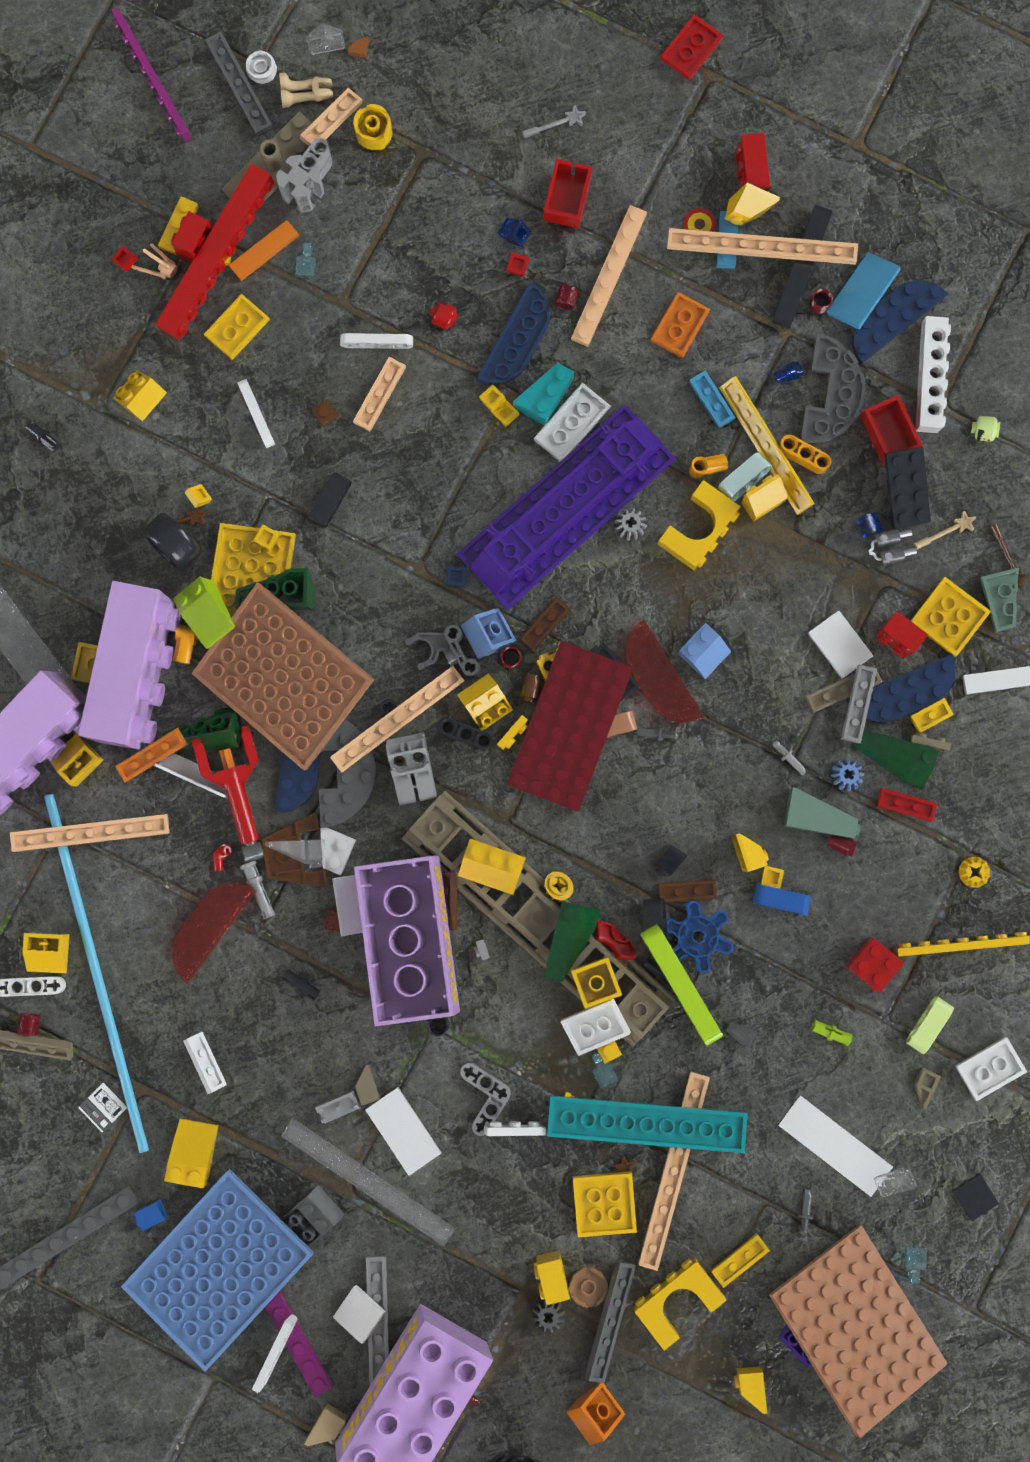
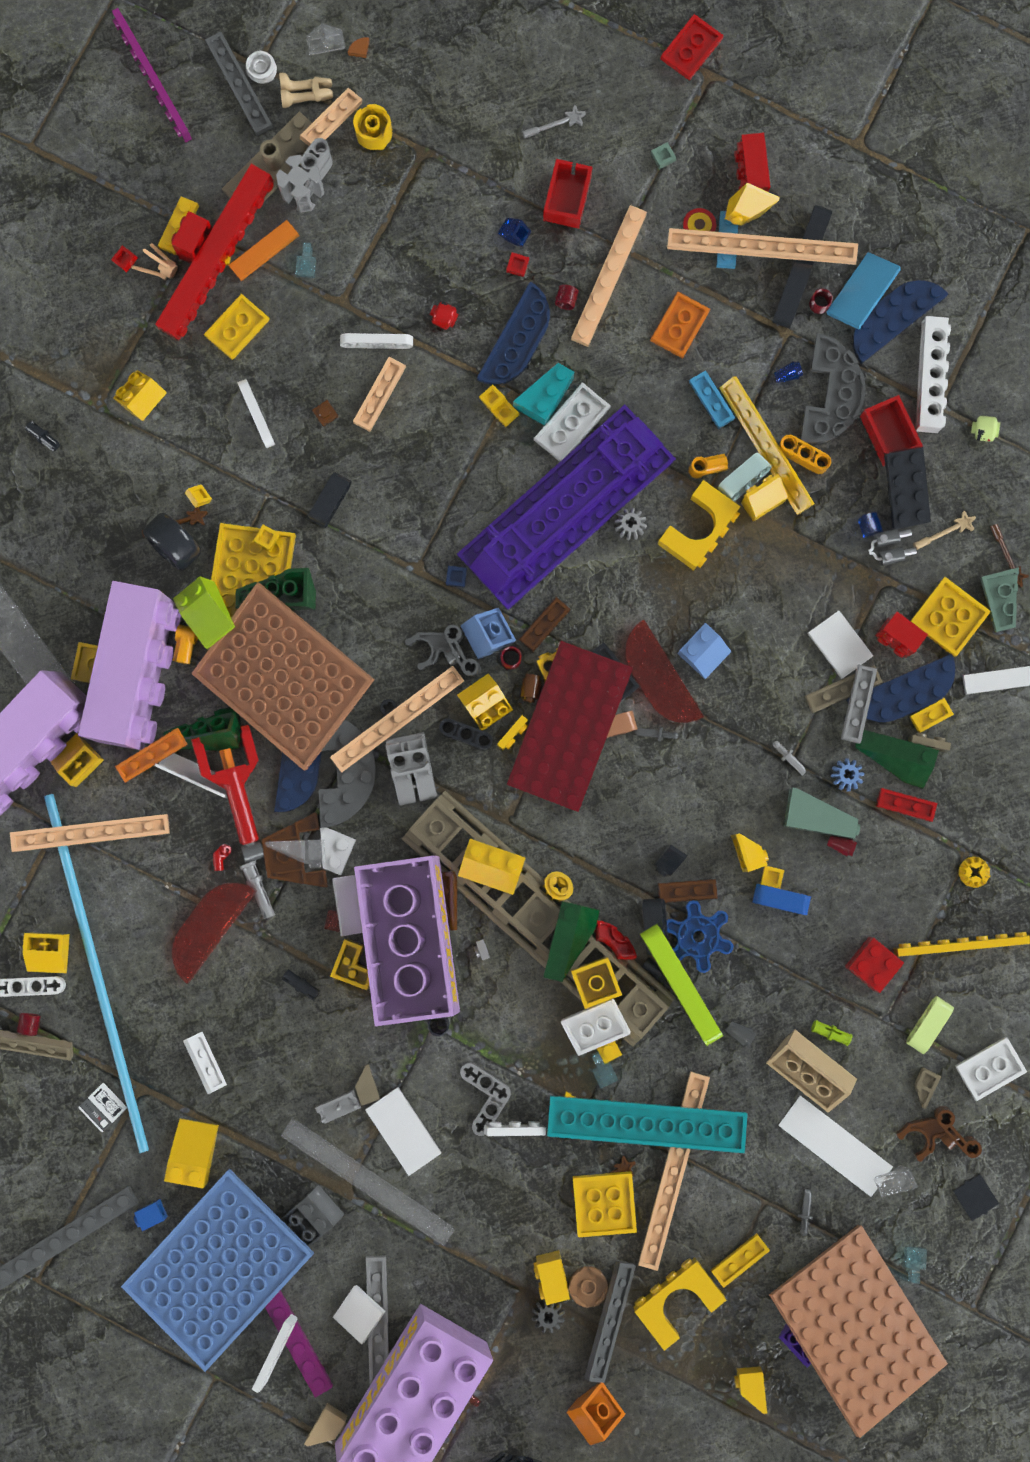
(347, 966): none -> yellow brick
(663, 155): none -> sand green plate
(812, 1071): none -> tan slope
(937, 1128): none -> reddish brown piece

